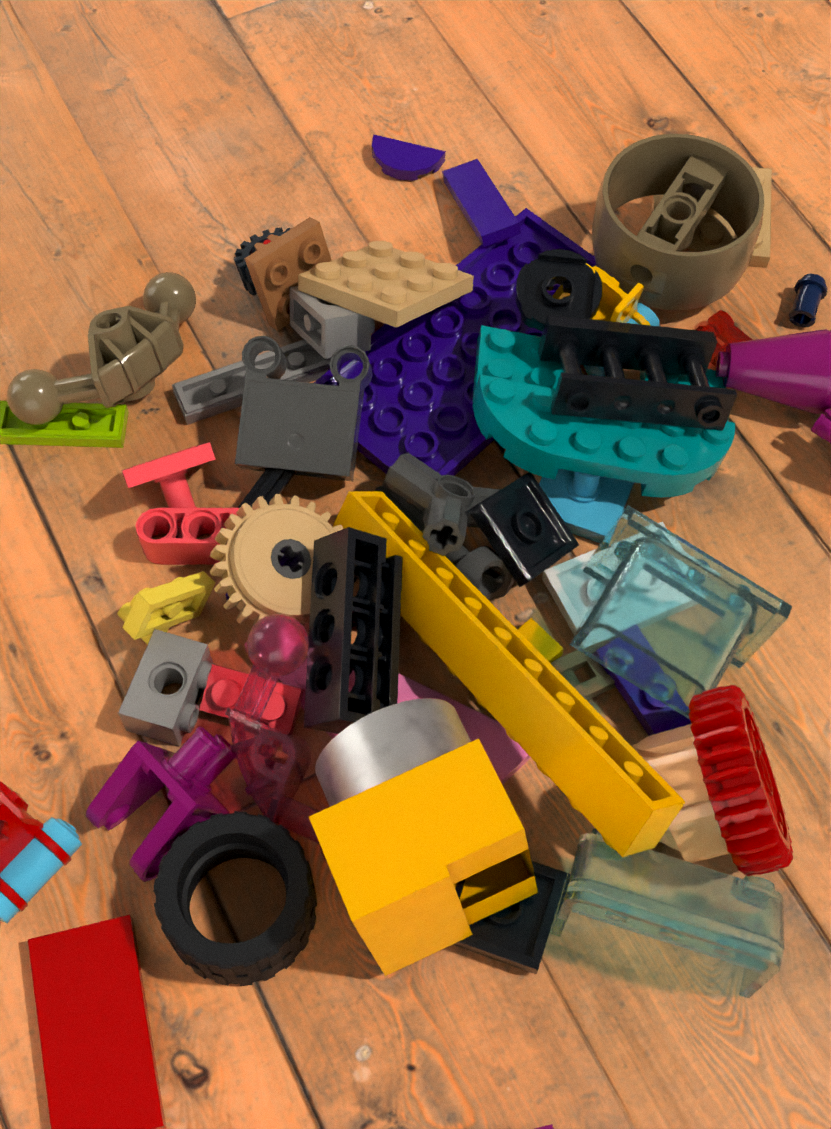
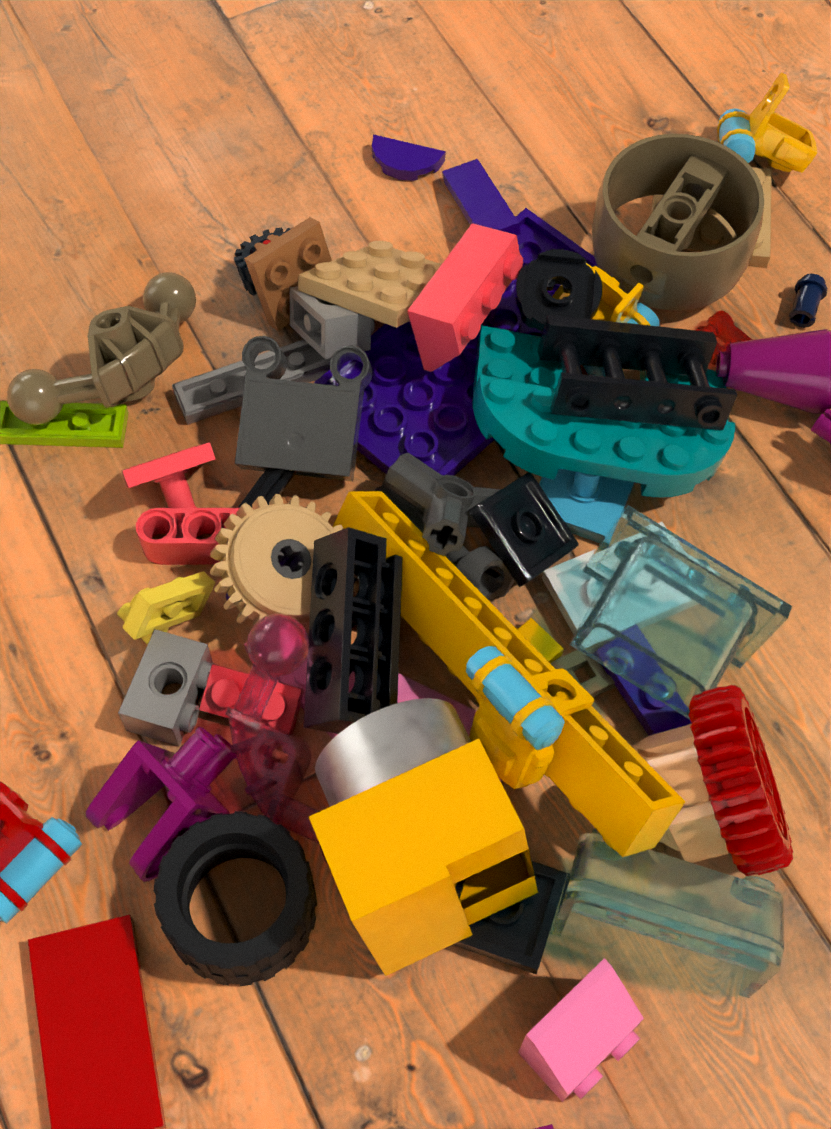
(463, 293): none -> coral slope
(518, 717): none -> yellow piece
(582, 1032): none -> bright pink slope
(768, 133): none -> yellow piece

